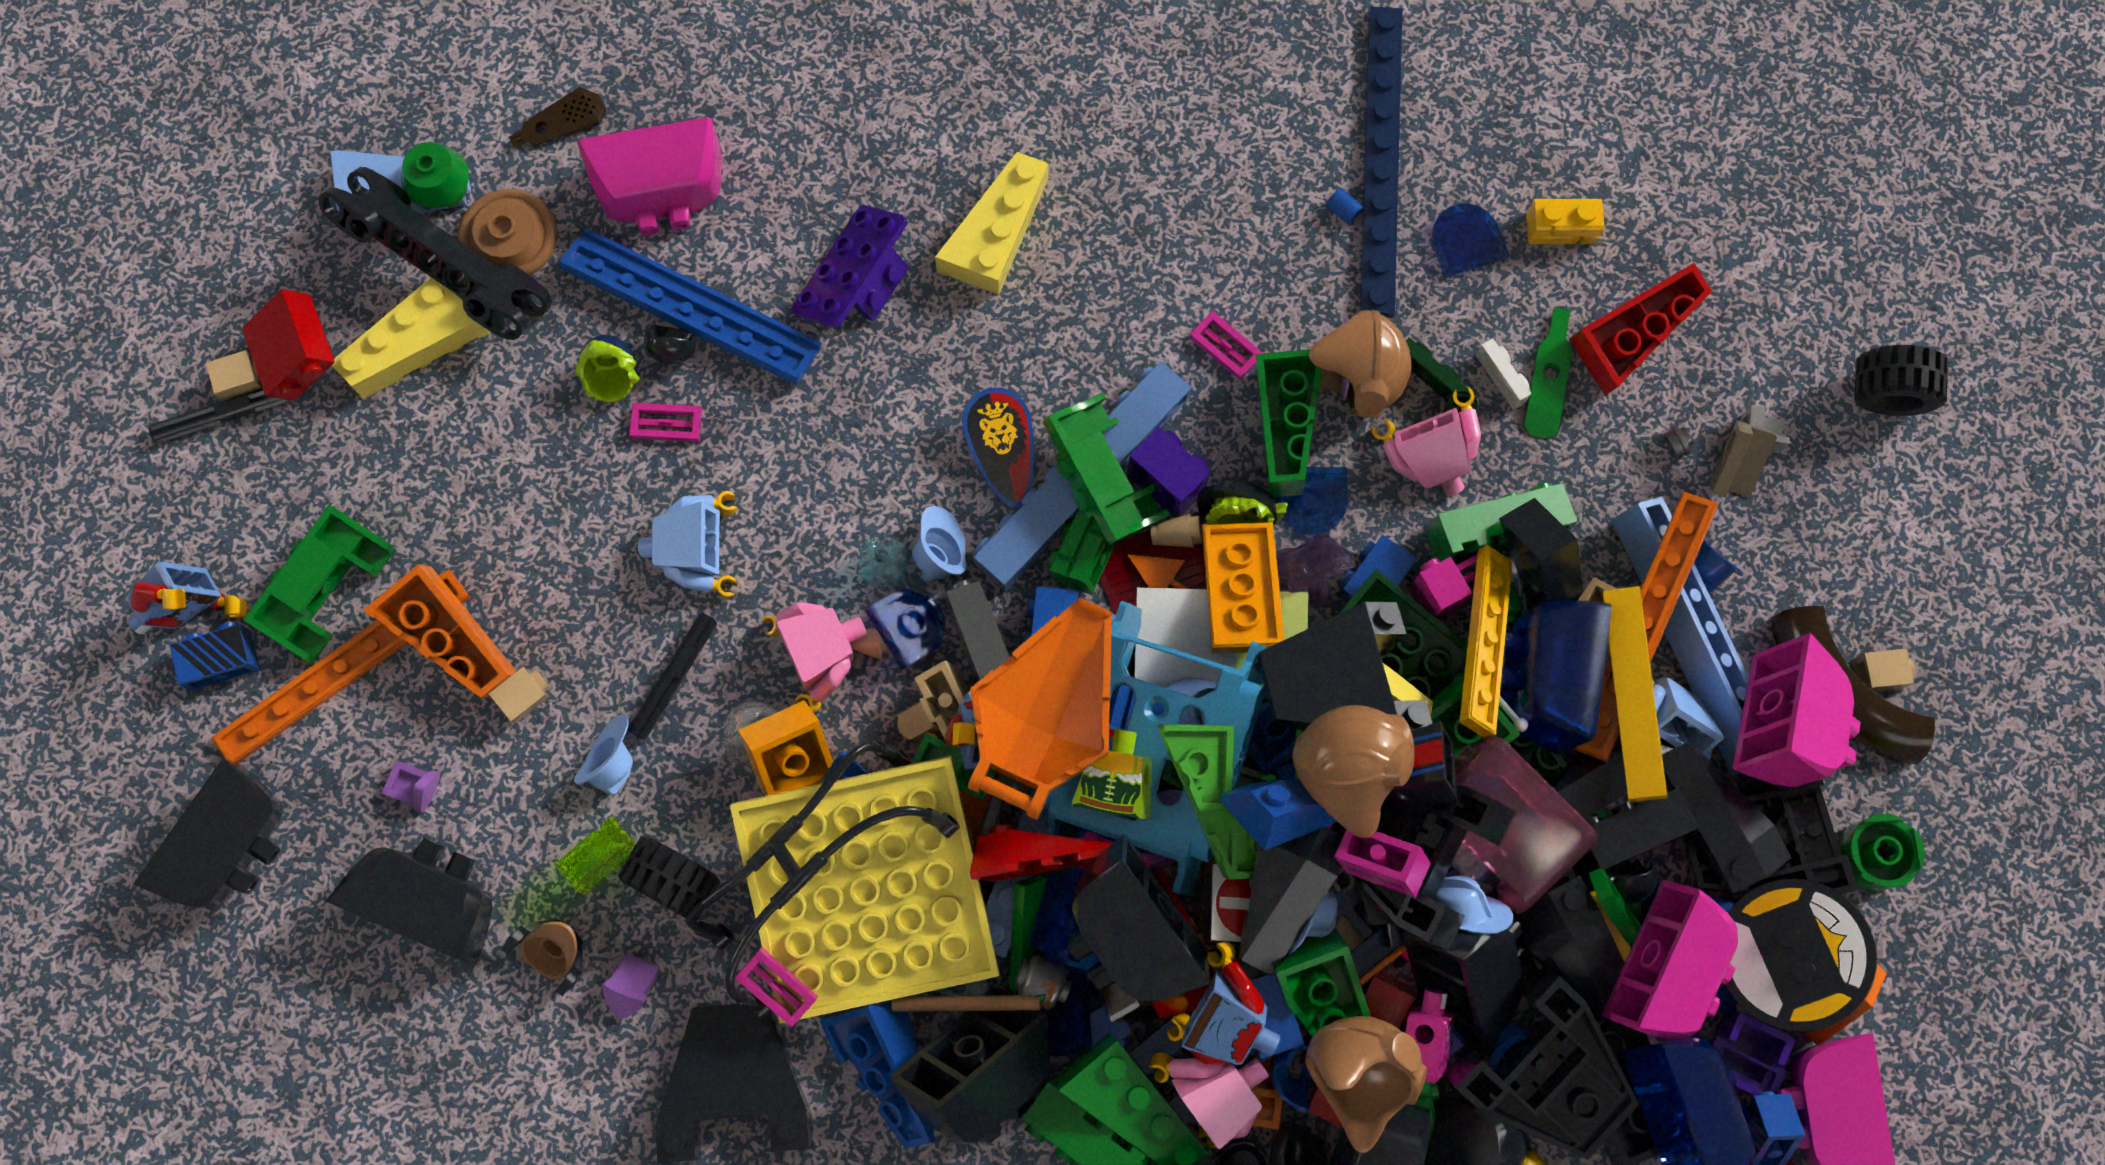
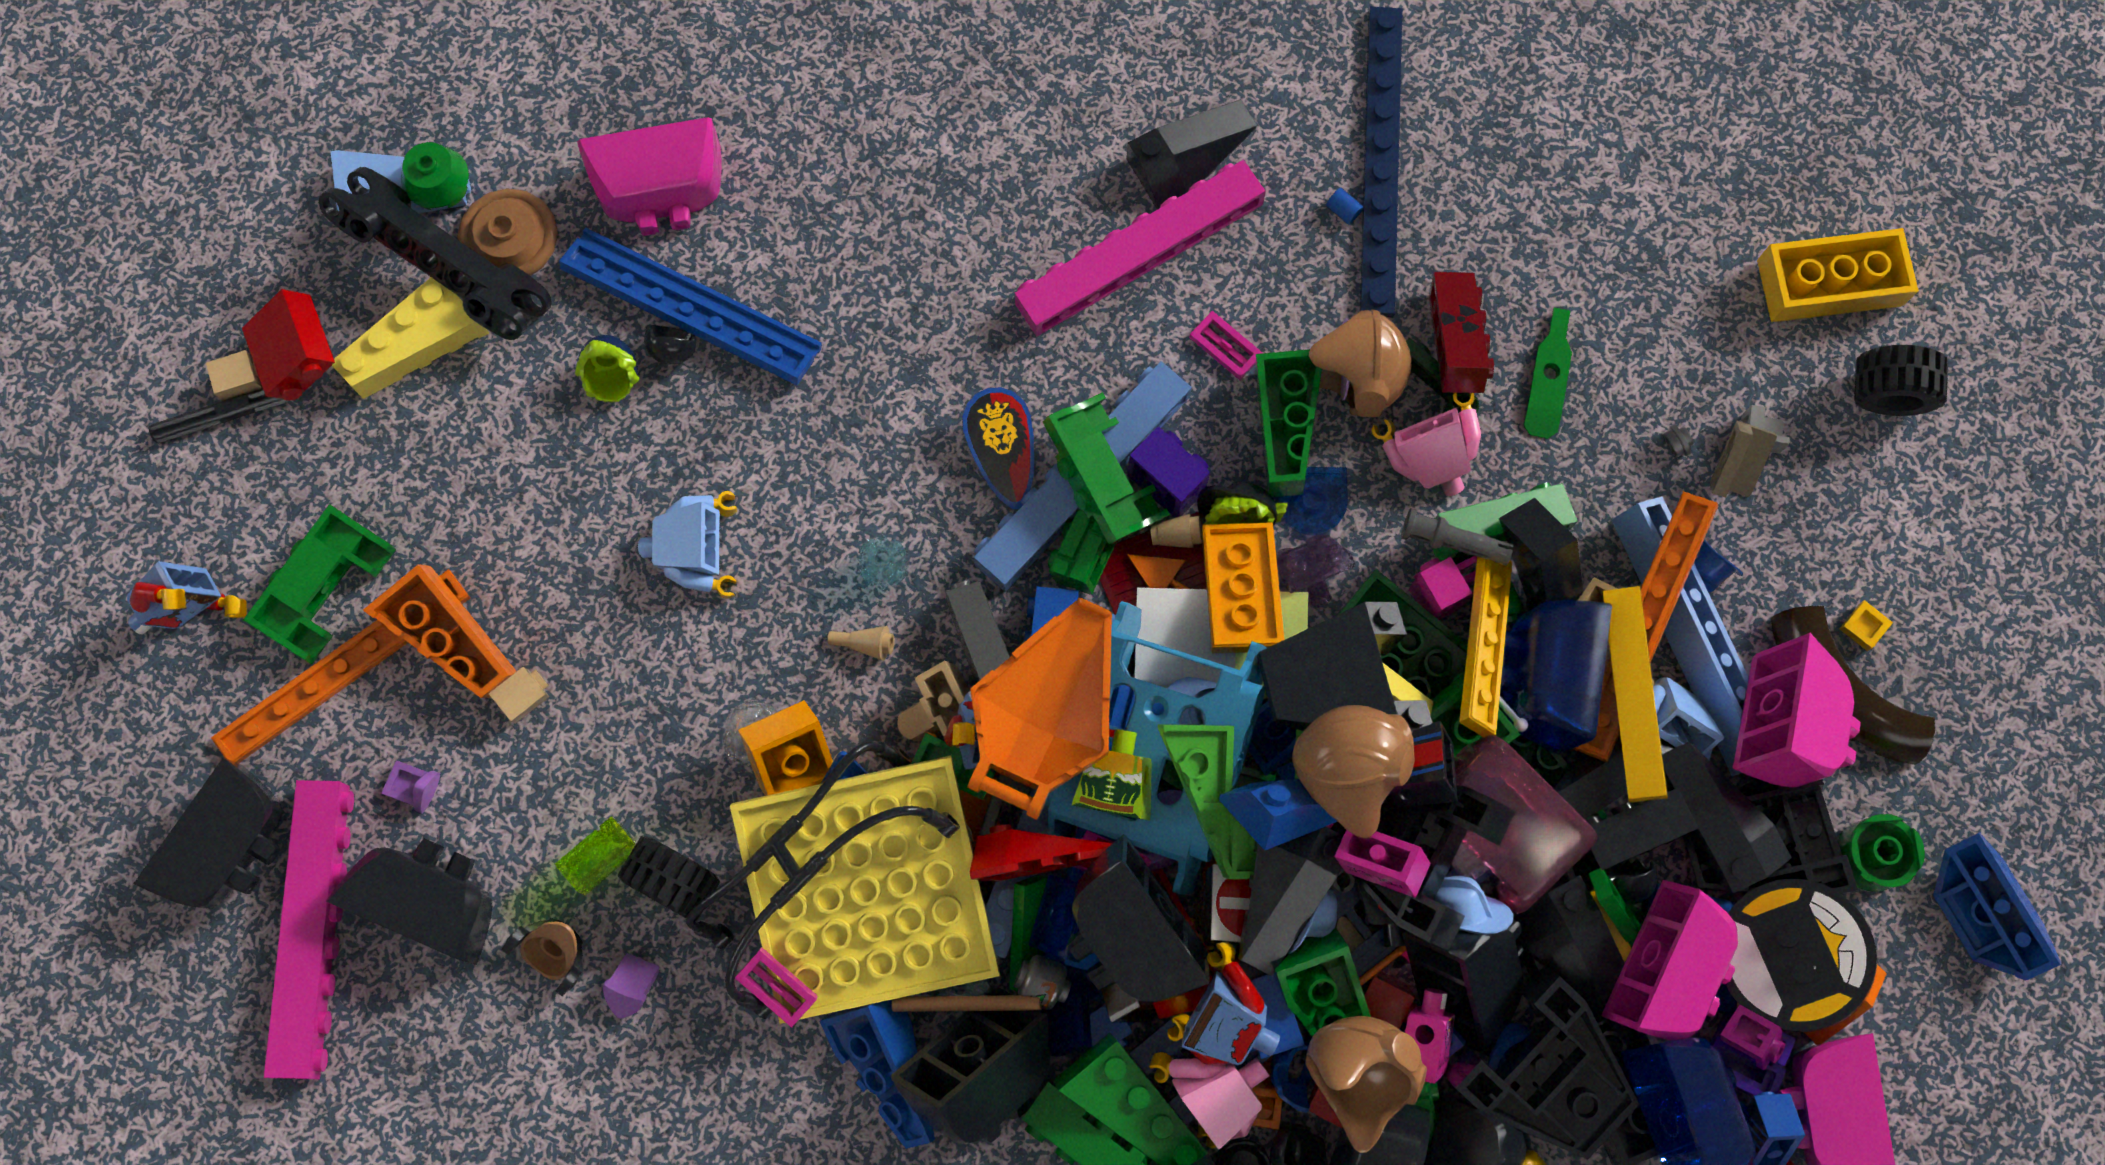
(214, 656): blue brick -> none
(308, 931): none -> dark pink brick
(556, 119): dark brown piece -> none
(608, 759): light blue piece -> none
(672, 676): black axle -> none
(695, 425): dark pink tile -> none
(730, 1069): black wedge -> none
(816, 647): bright pink torso -> none
(856, 271): dark purple bracket -> none
(908, 625): clear blue tile -> none
(940, 545): light blue piece -> none
(993, 230): light yellow wedge -> none
(1139, 247): none -> dark pink brick
(1187, 150): none -> black wedge
(1385, 557): blue brick -> none
(1440, 533): none -> dark grey pin
(1459, 332): none -> dark red brick
(1467, 239): clear blue tile -> none
(1498, 366): white plate -> none
(1565, 221): yellow brick -> none
(1630, 333): red wedge -> none
(1754, 1036): none -> magenta bracket
(1837, 275): none -> yellow brick
(1866, 625): none -> yellow plate
(1885, 670): tan brick -> none
(1992, 911): none -> blue wedge

